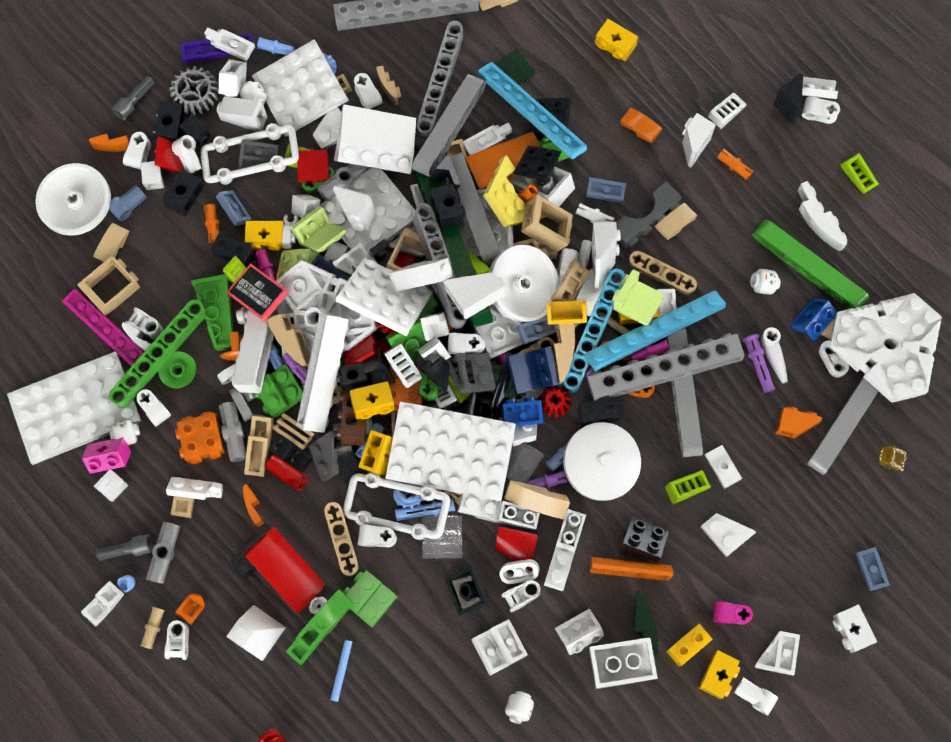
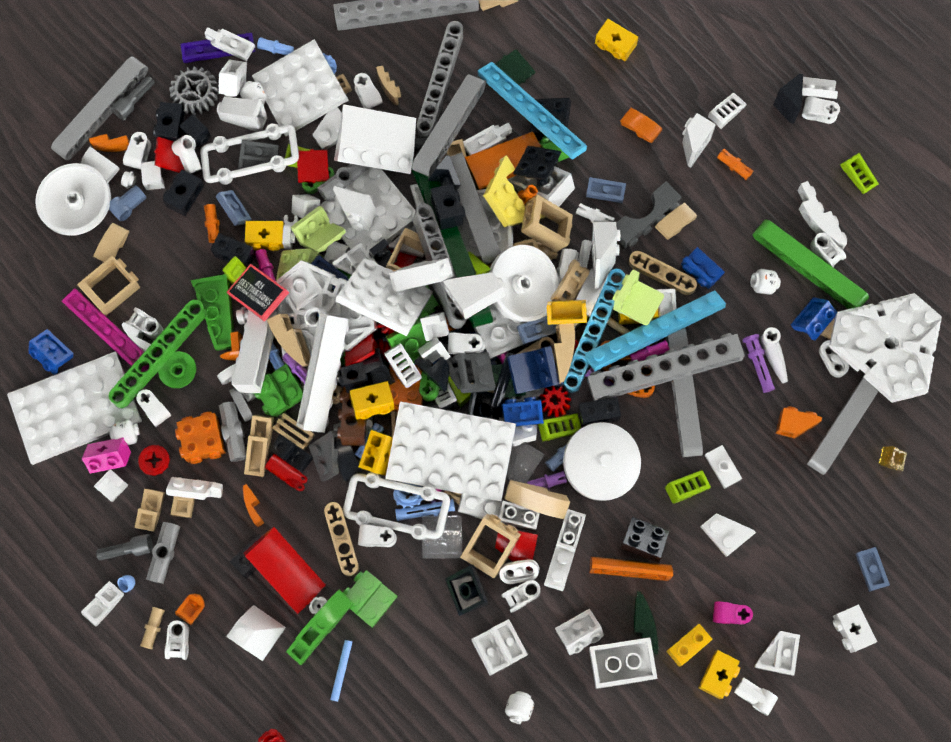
(49, 351): none -> blue bracket
(99, 108): none -> light grey beam
(100, 163): none -> white slope
(128, 179): none -> white plate
(147, 455): none -> red gear
(150, 510): none -> tan slope
(480, 561): none -> tan window
(544, 430): none -> lime slope
(702, 268): none -> blue bracket
(829, 249): none -> white piece

